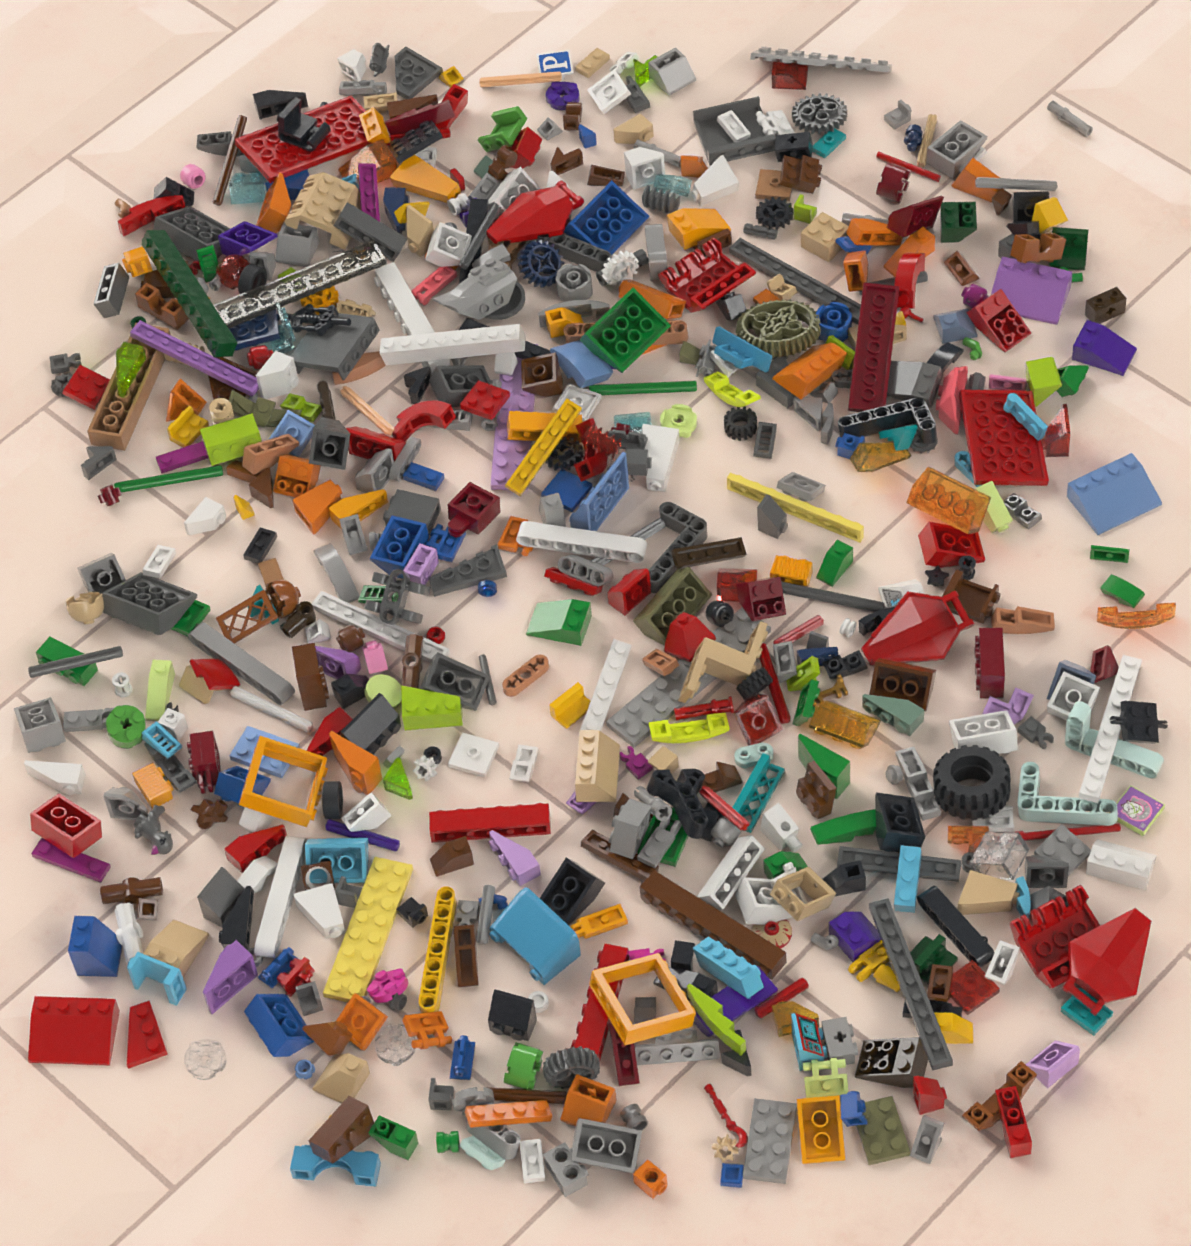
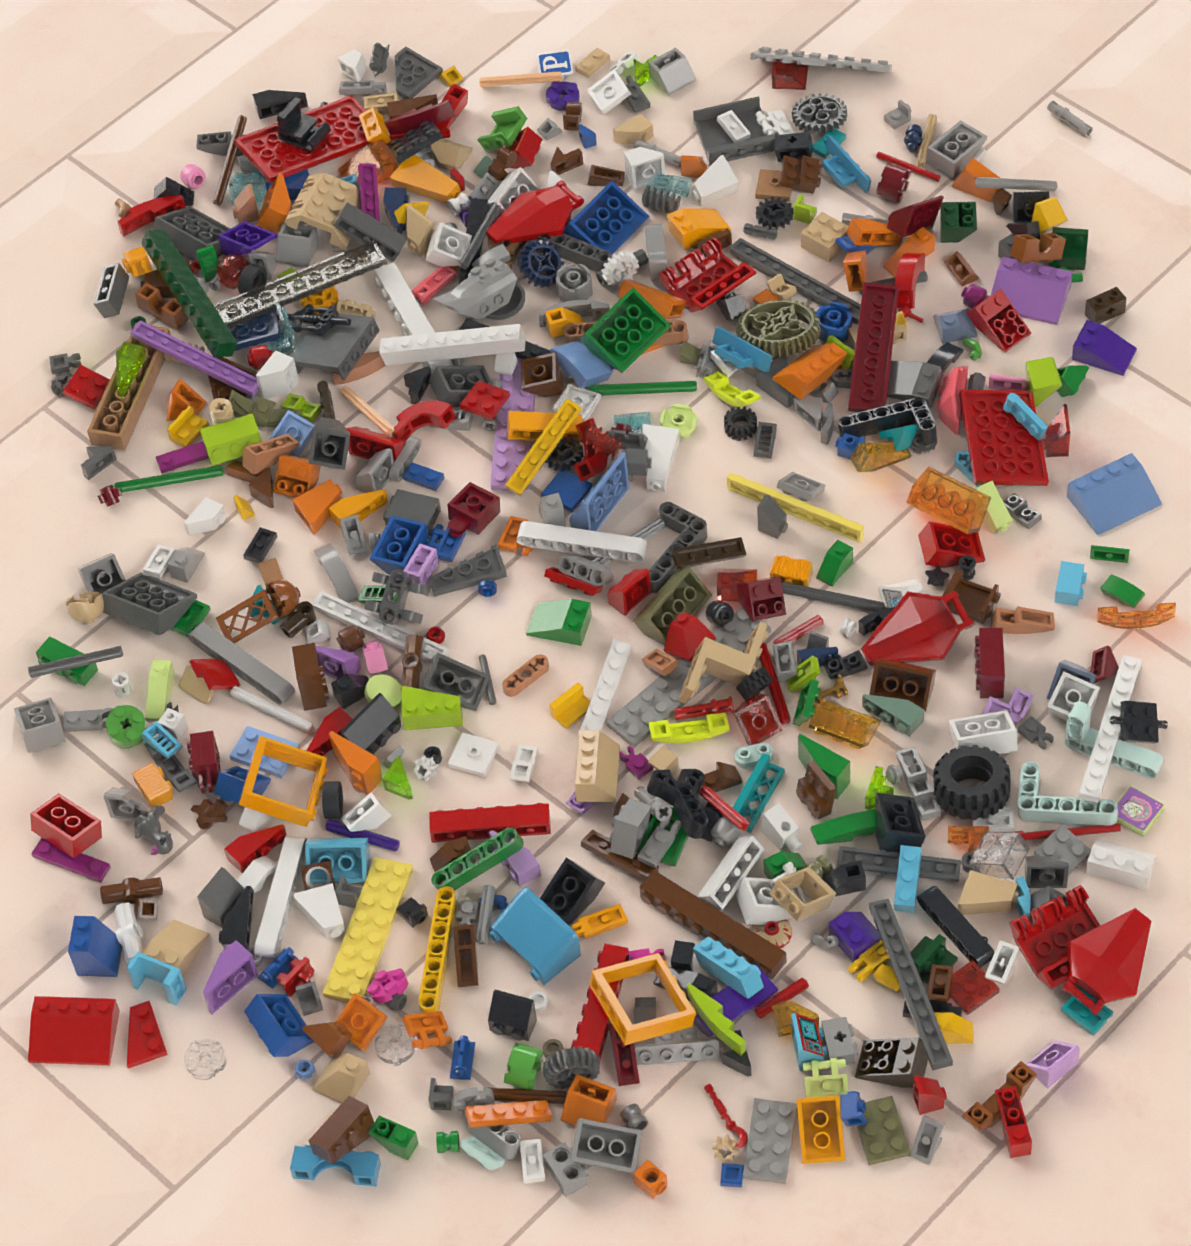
(63, 777): white slope -> none
(184, 563): none -> light grey slope
(245, 206): none -> nougat slope
(451, 153): none -> tan slope
(482, 852): none -> green beam
(552, 1046): none -> dark tan tile
(821, 866): none -> olive wheel
(843, 168): none -> dark azure bracket
(877, 785): none -> clear neon green slope
(1069, 583): none -> medium azure brick

